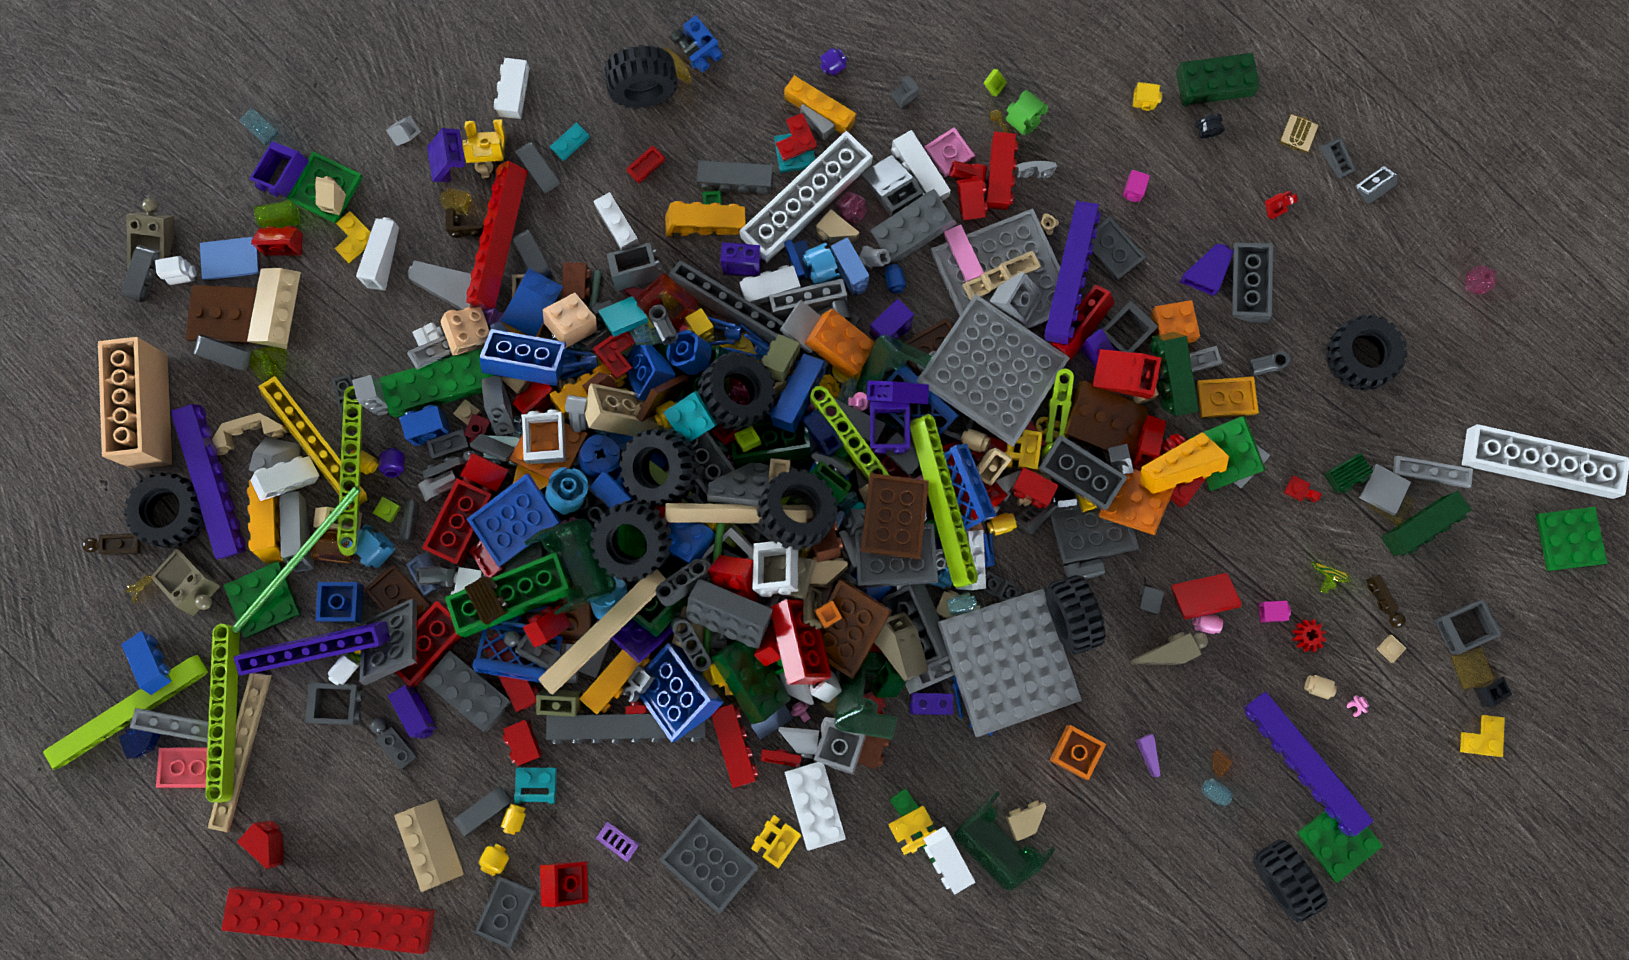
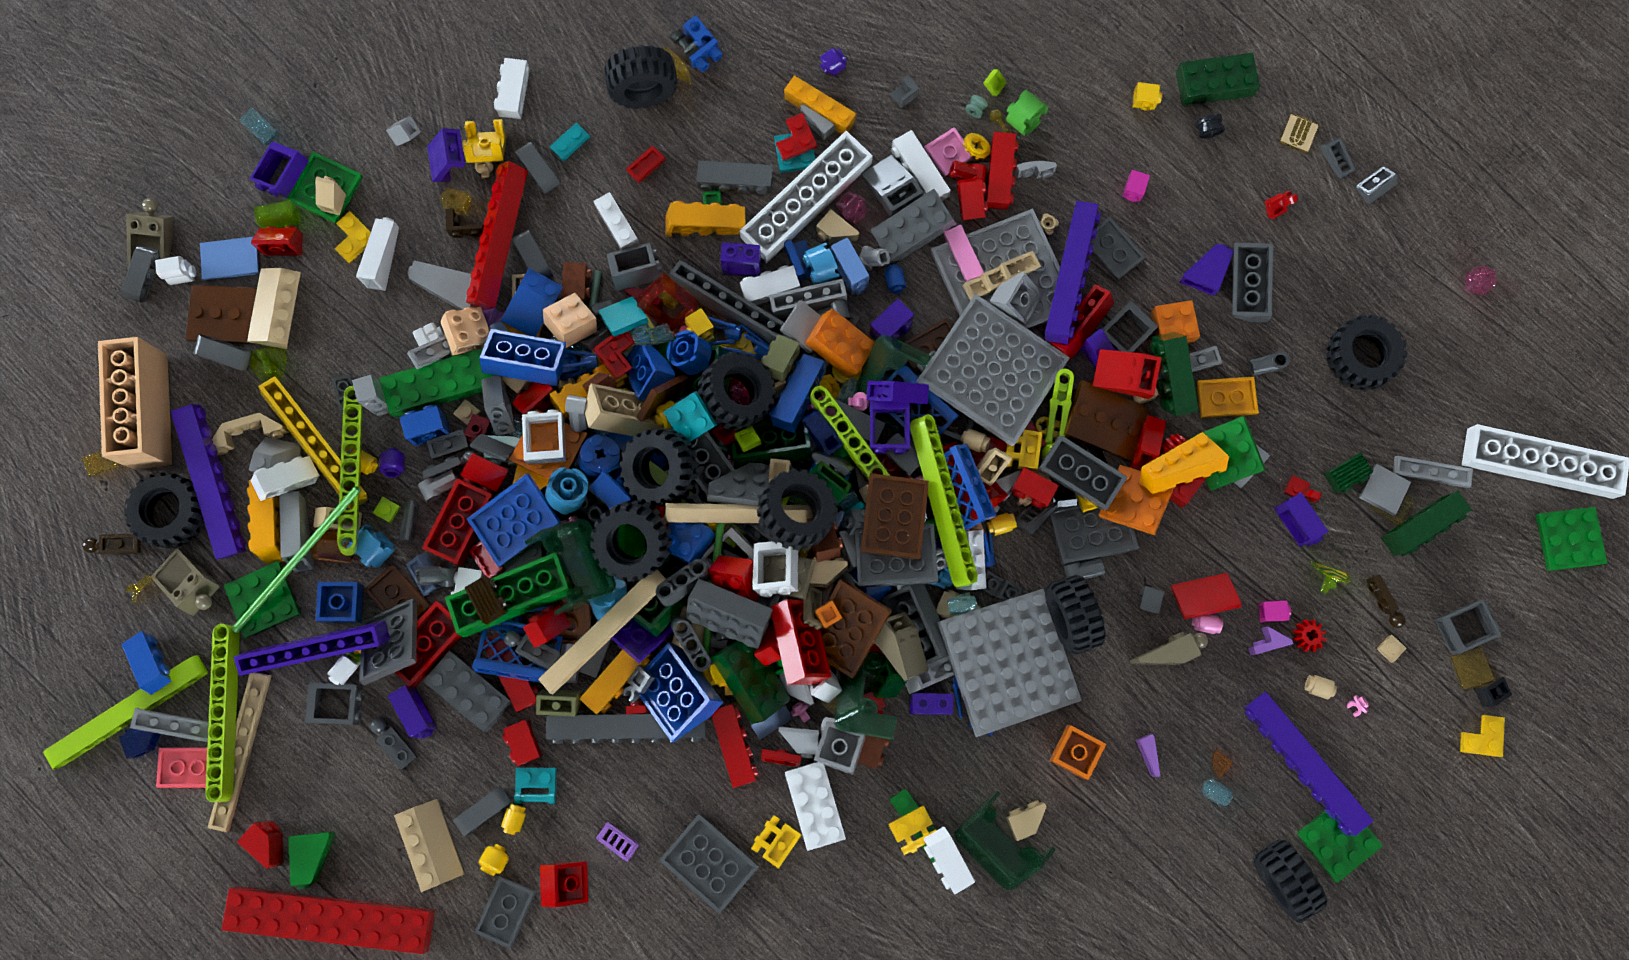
(97, 464): none -> clear yellow slope
(308, 857): none -> green slope
(663, 325): dark grey piece -> none
(976, 106): none -> sand green wheel
(983, 148): none -> yellow gear
(1121, 459): dark grey brick -> none
(1273, 641): none -> medium lavender slope
(1301, 520): none -> dark purple window

